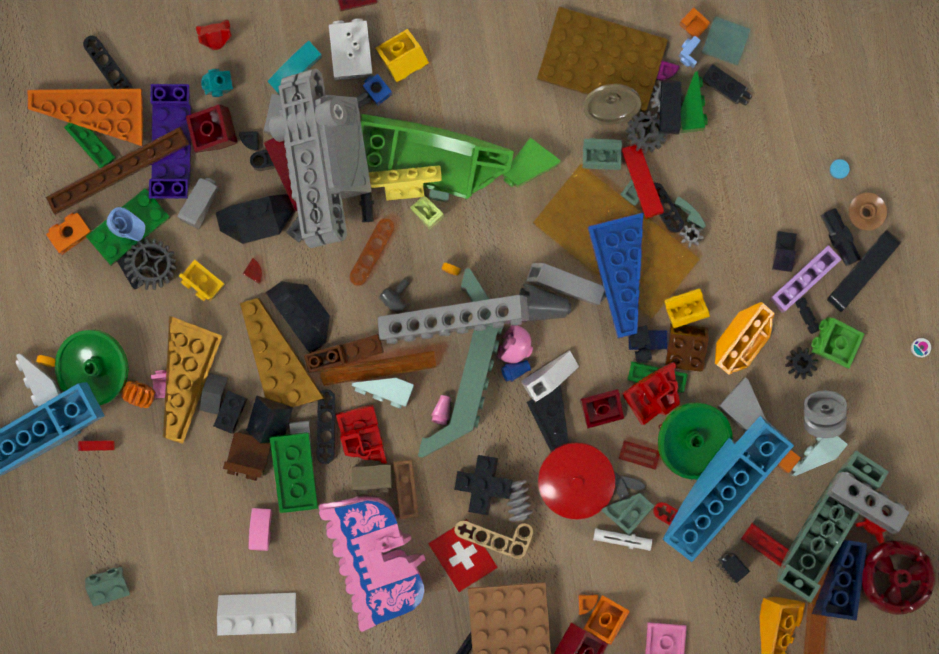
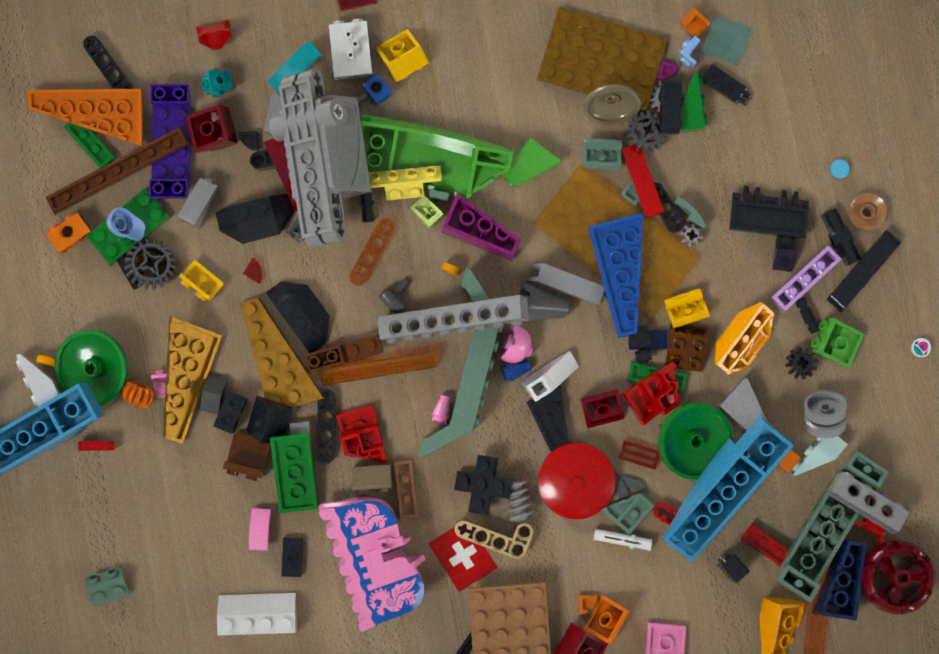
(292, 557): none -> black plate
(391, 389): light aqua slope -> none
(477, 229): none -> magenta wedge
(769, 216): none -> black hinge

